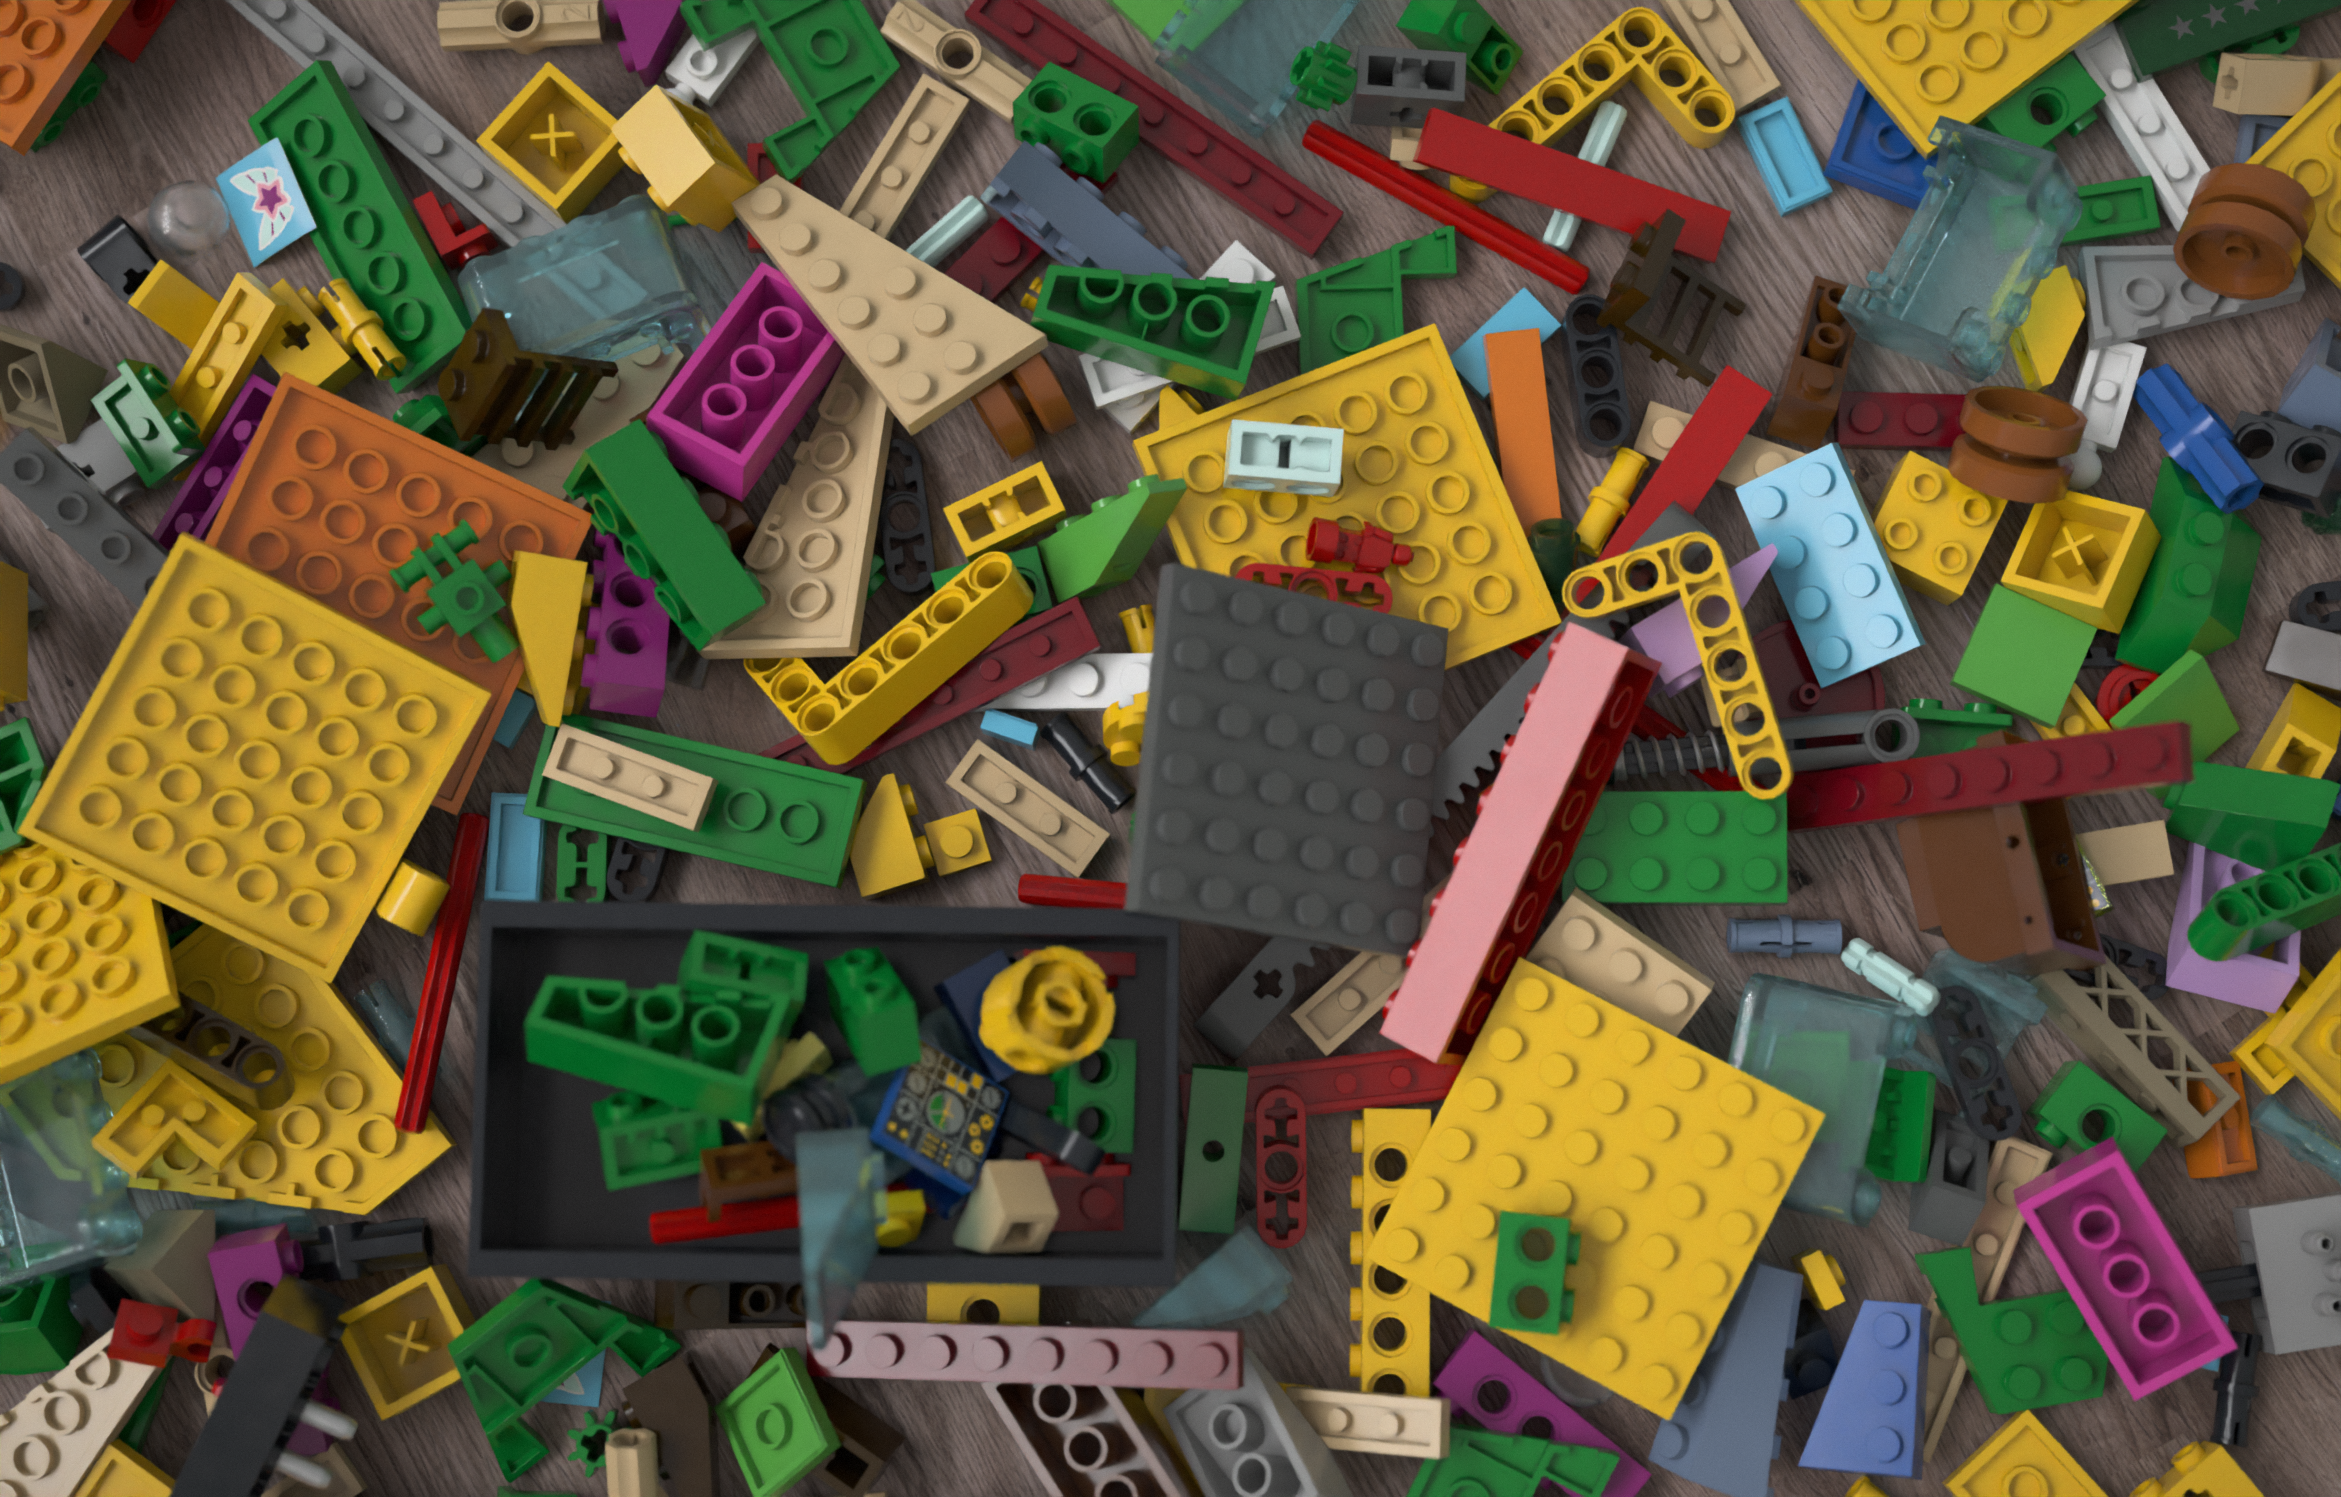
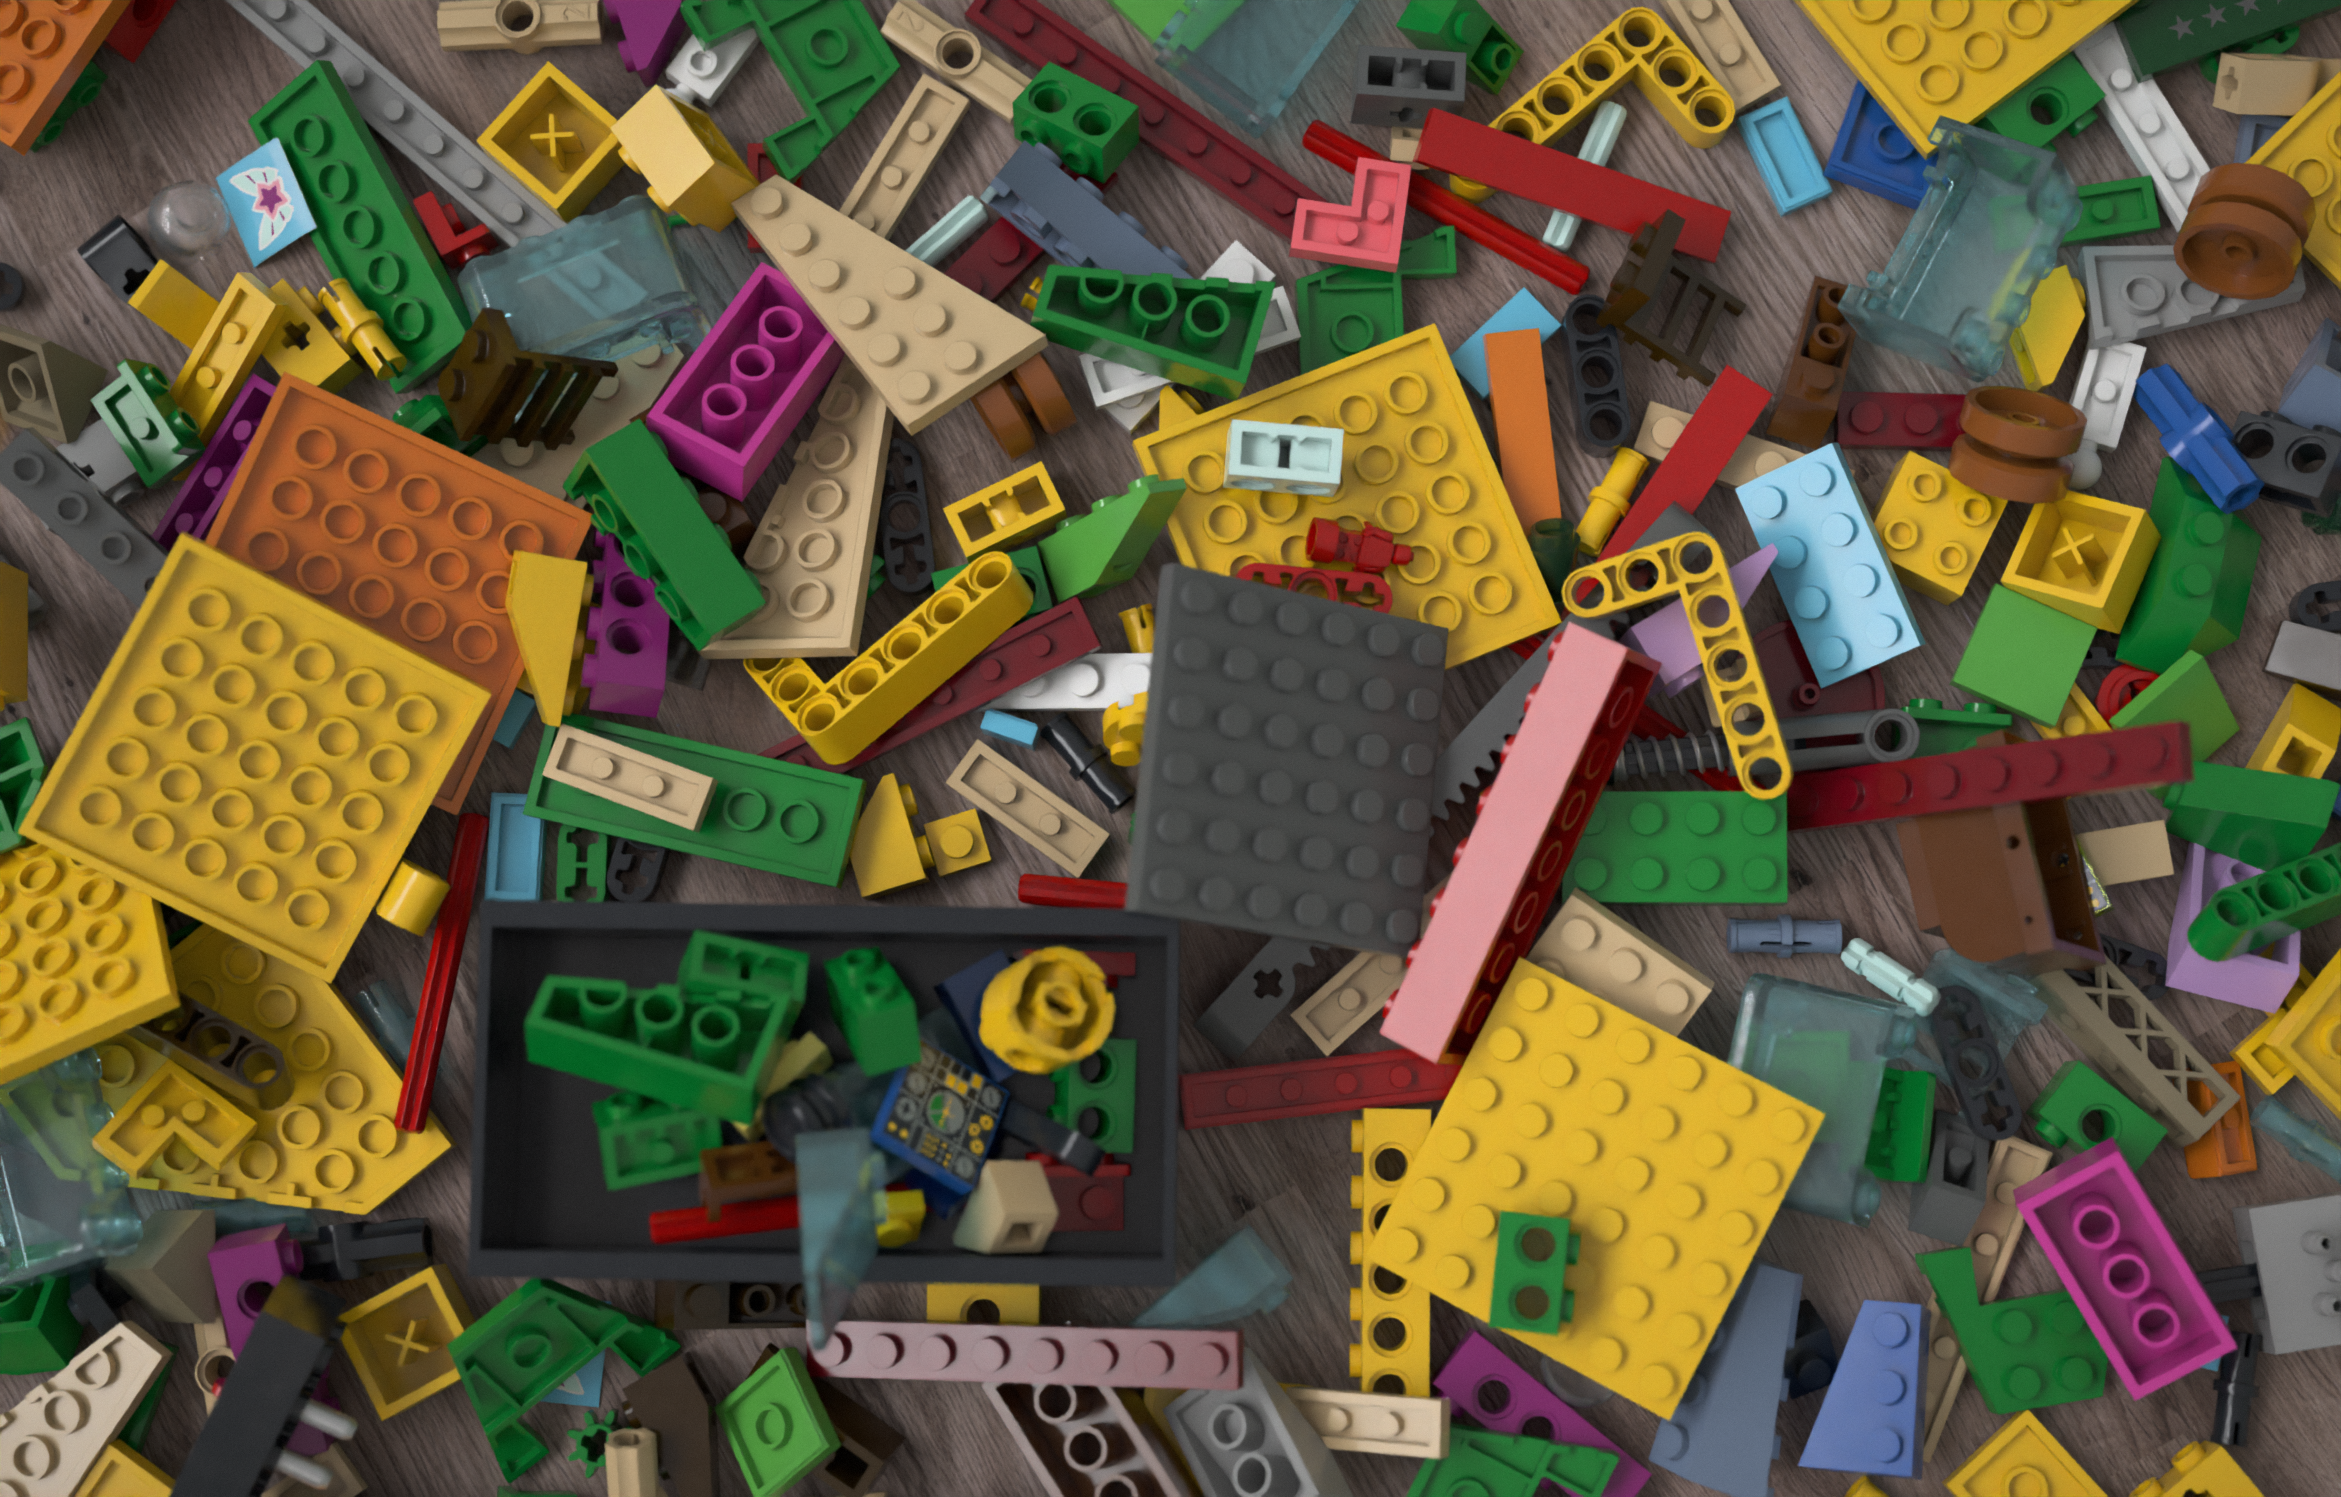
(150, 1333): red plate -> none
(463, 596): green piece -> none
(1212, 1179): green tile -> none
(1296, 1206): red beam -> none
(1323, 75): green gear -> none
(1358, 234): none -> coral plate
(1821, 1277): yellow plate -> none

